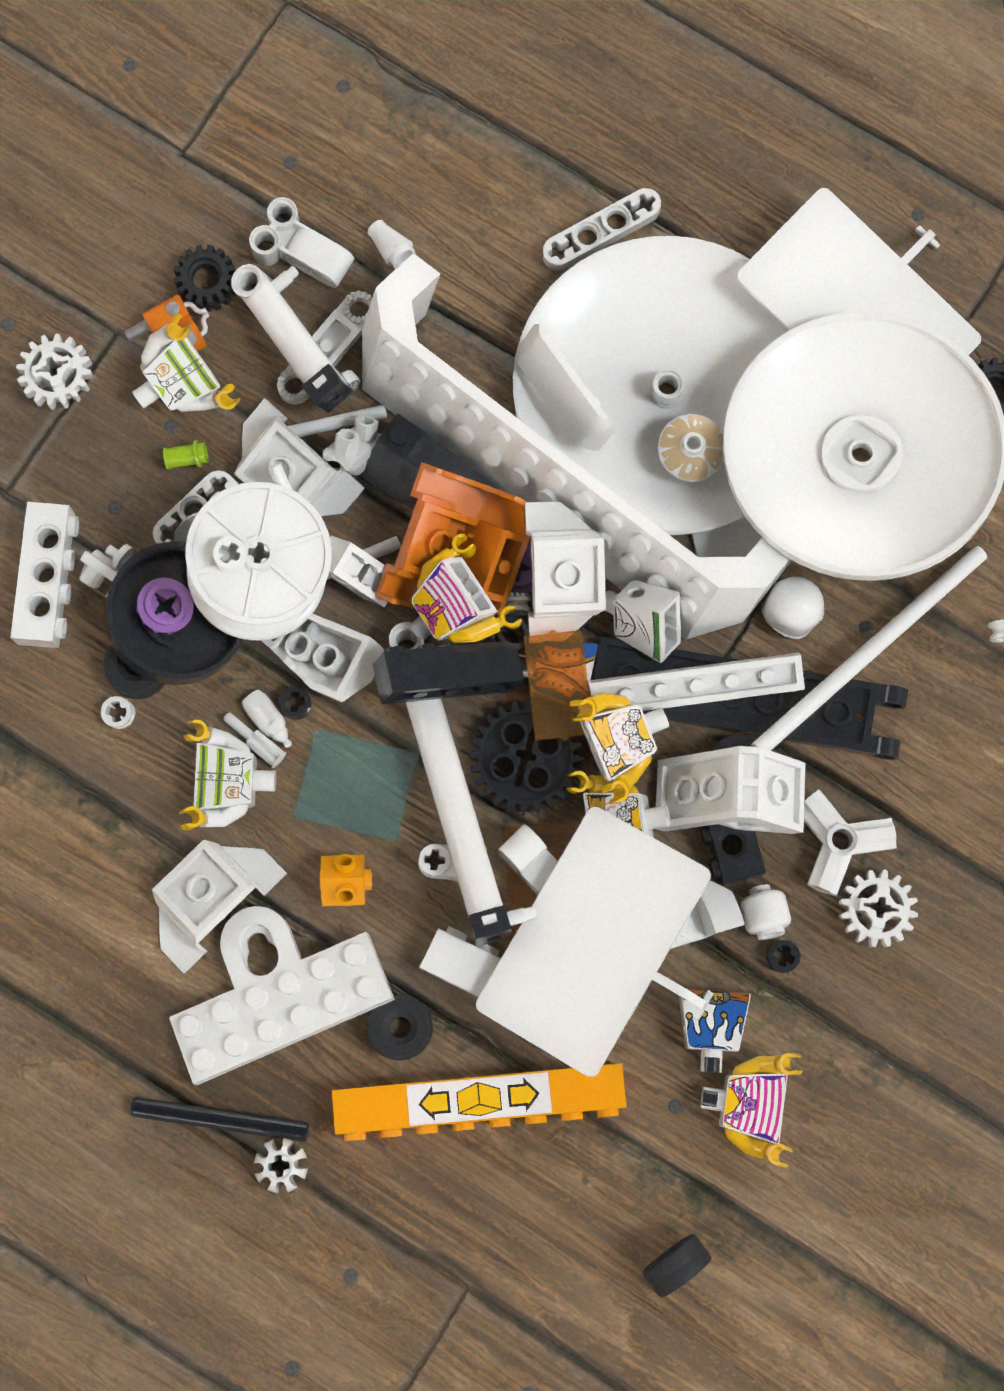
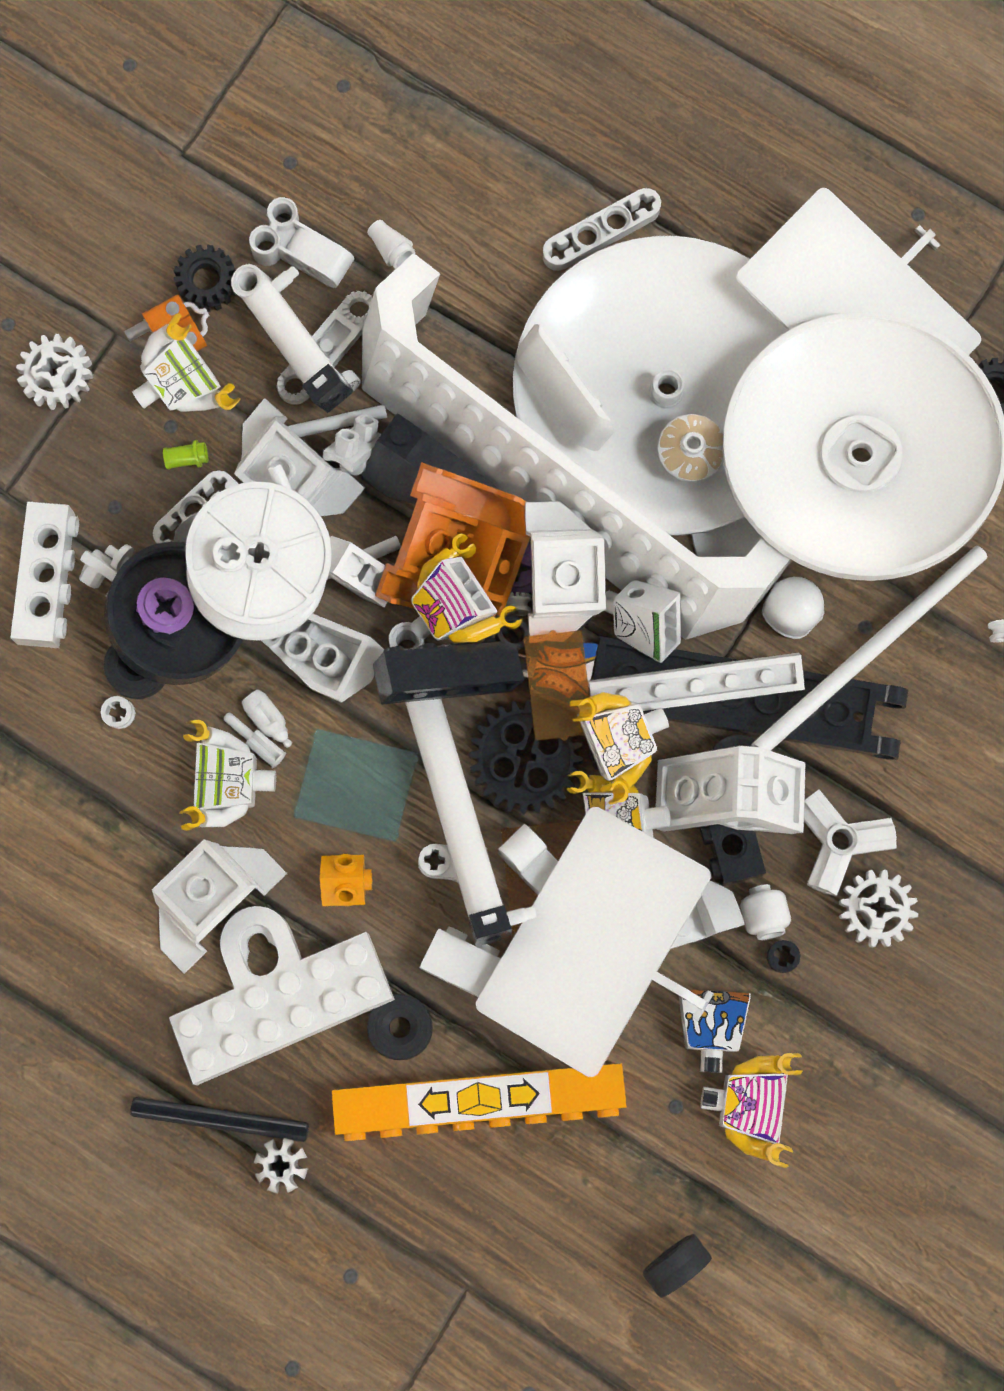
(287, 695): black bush -> none

